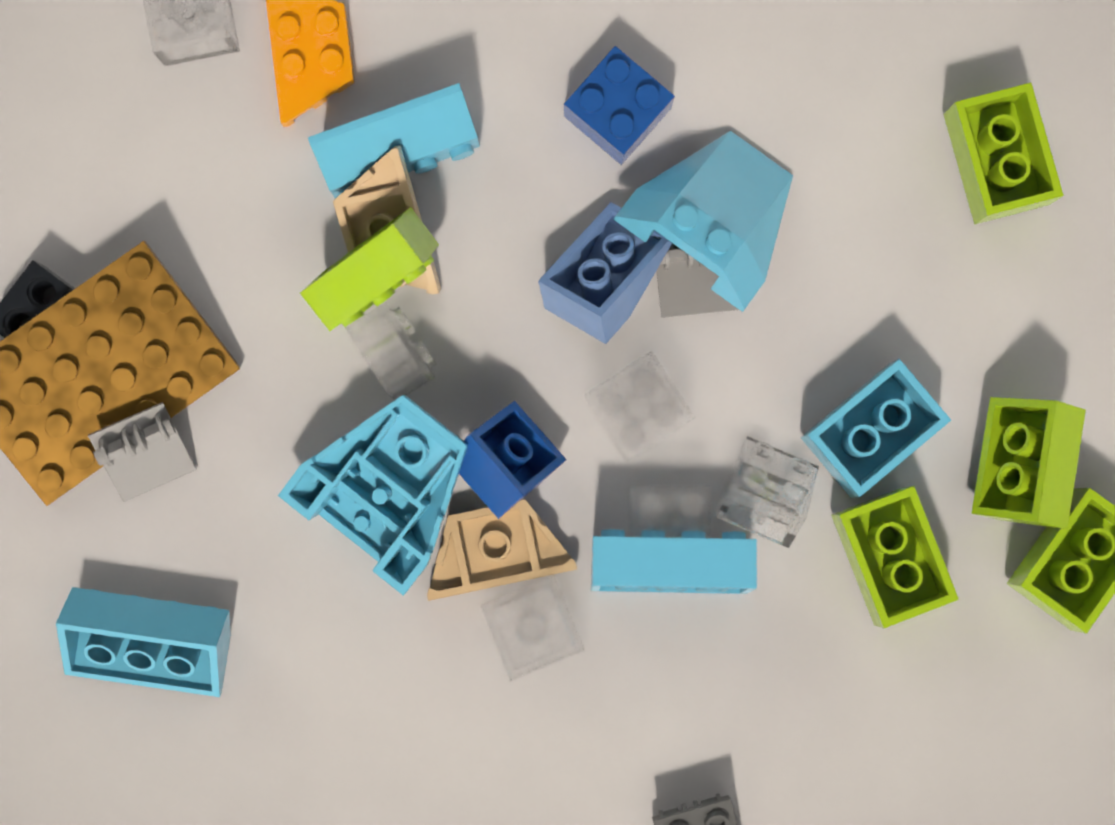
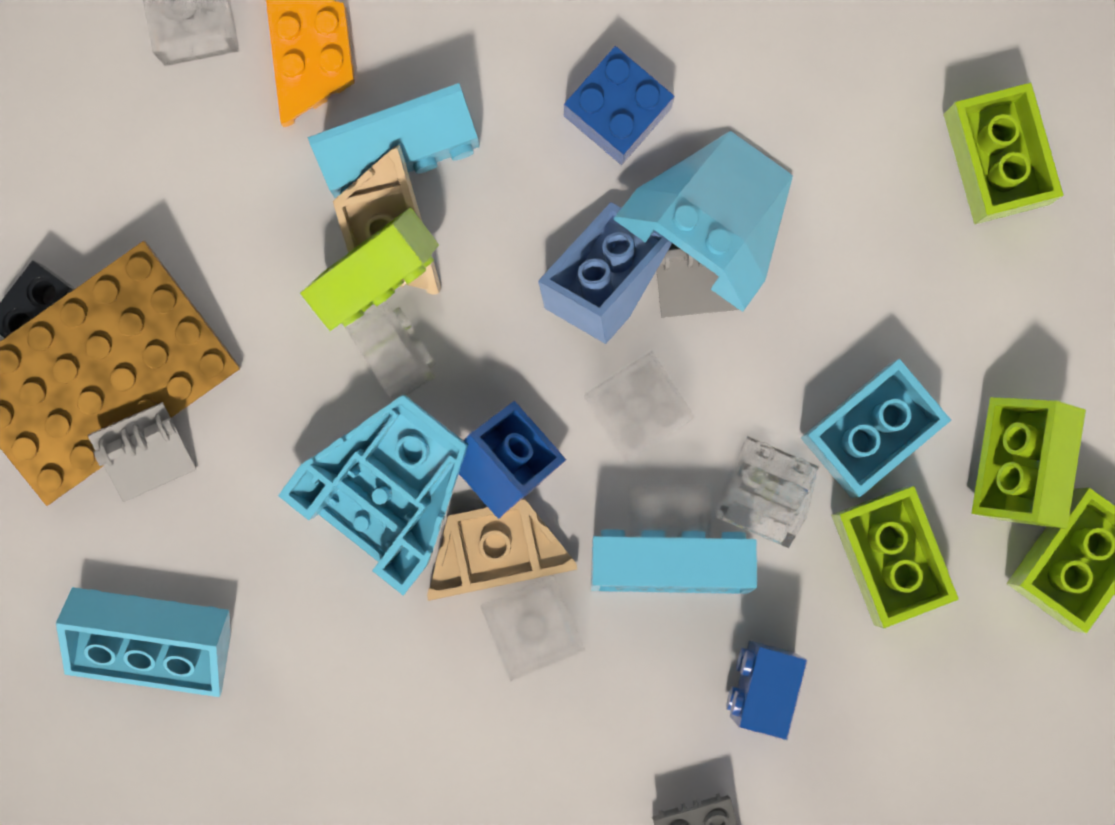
(766, 689): none -> blue brick

